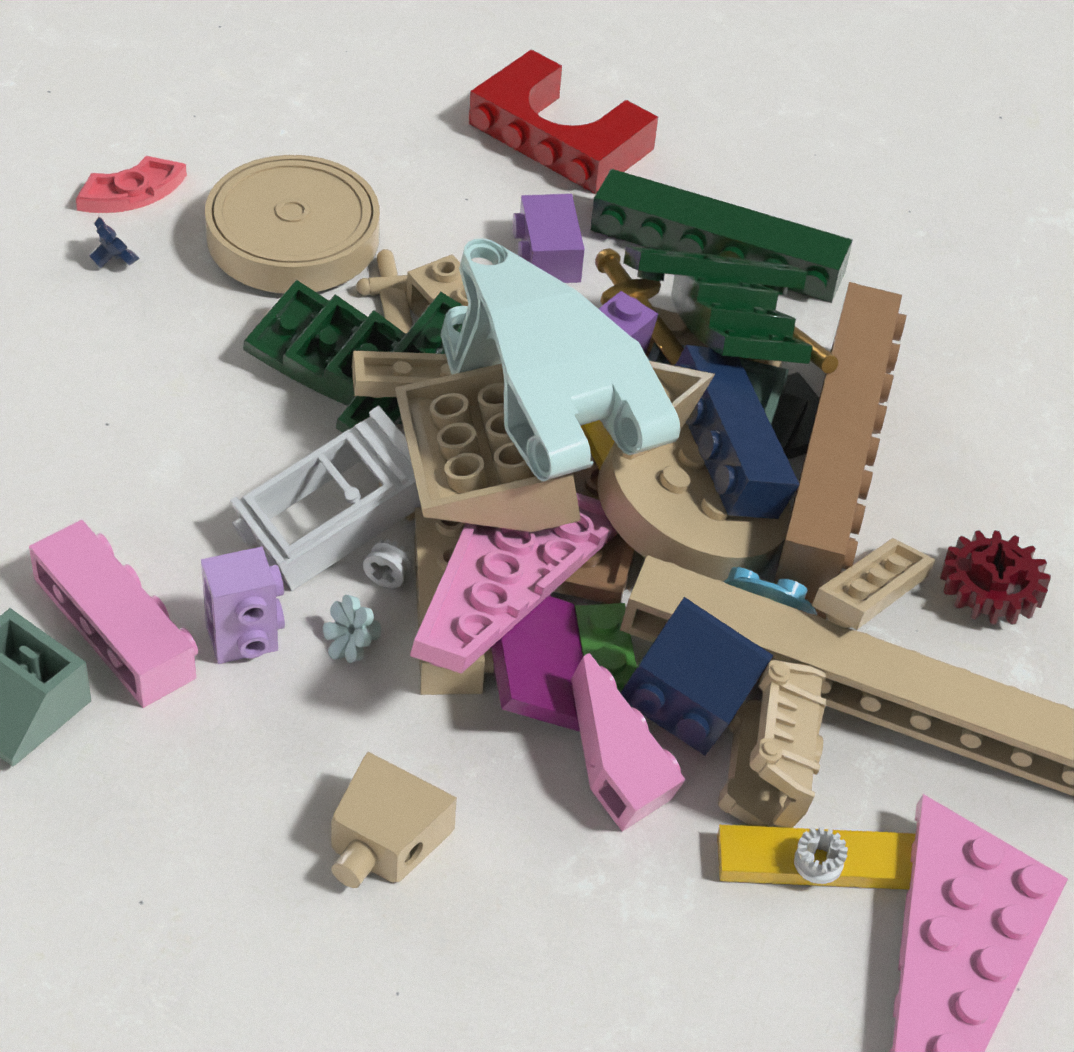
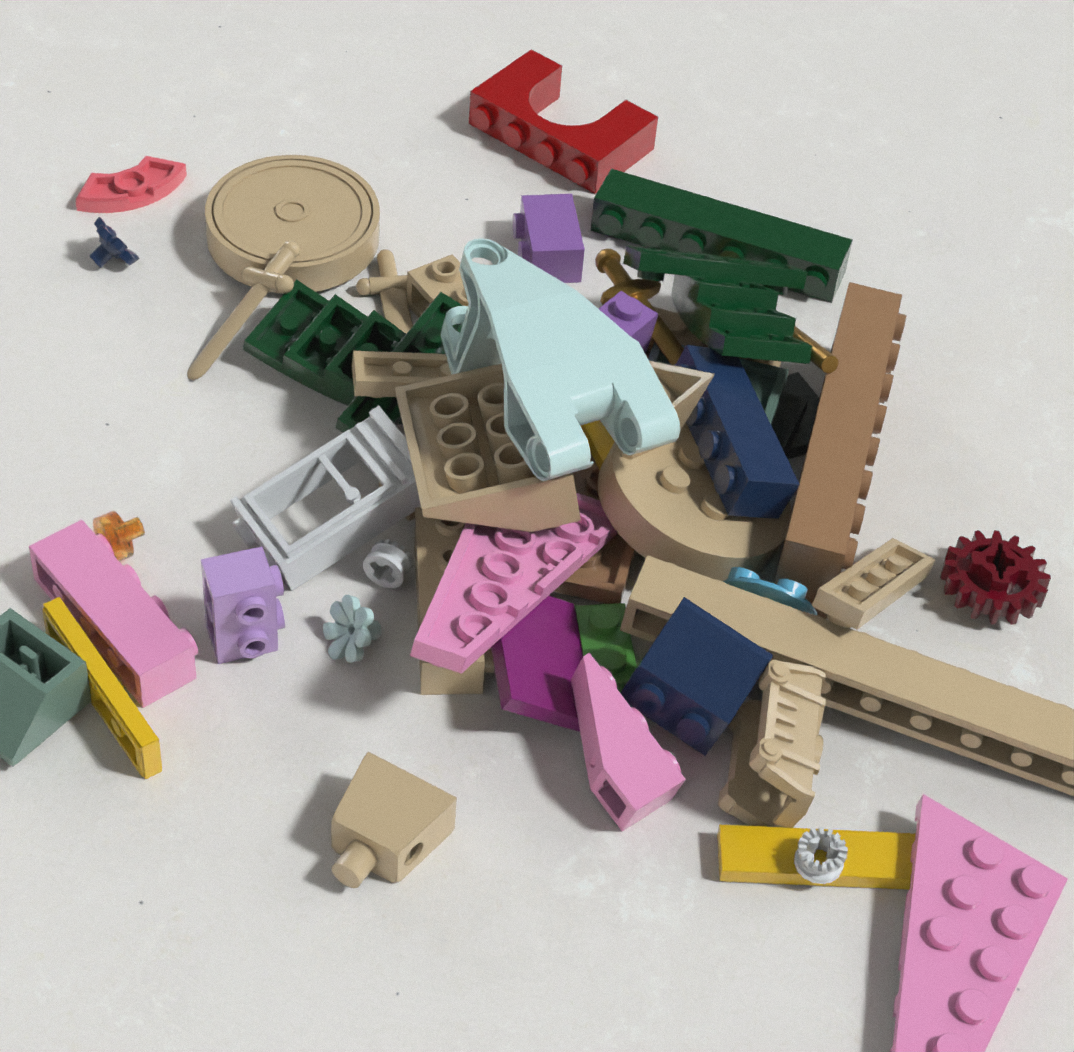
(106, 692): none -> yellow tile
(119, 533): none -> clear orange tile
(263, 281): none -> tan sword

